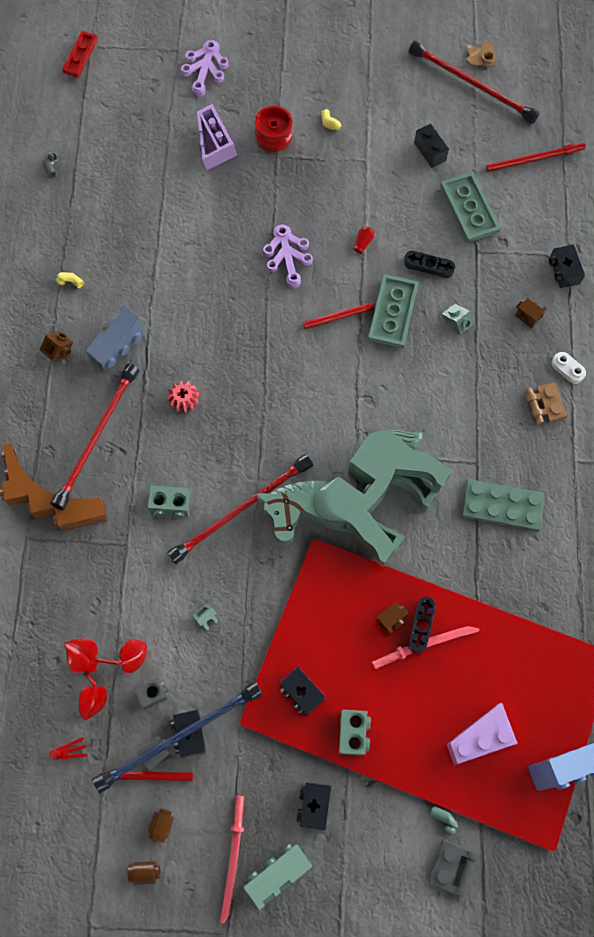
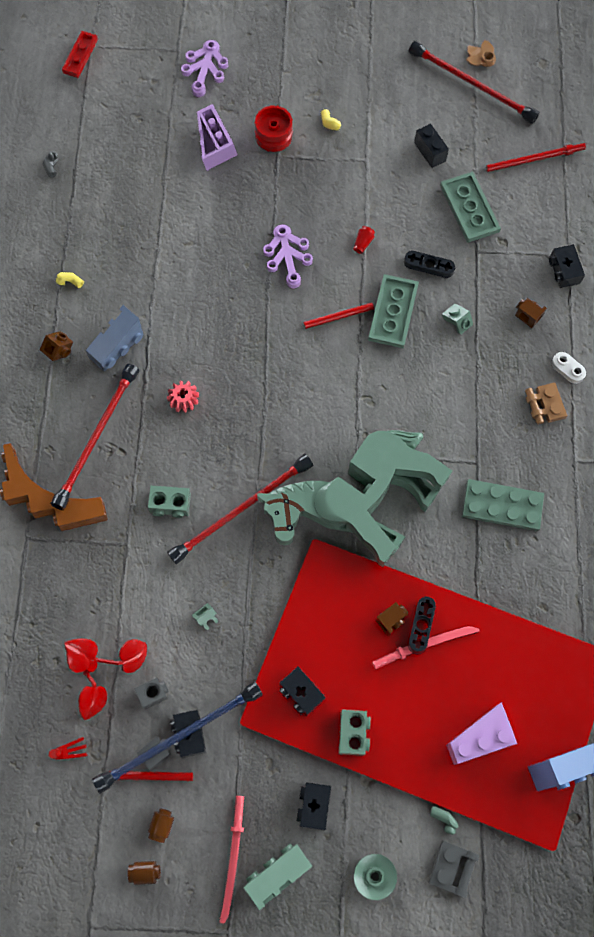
(387, 876): none -> sand green dish

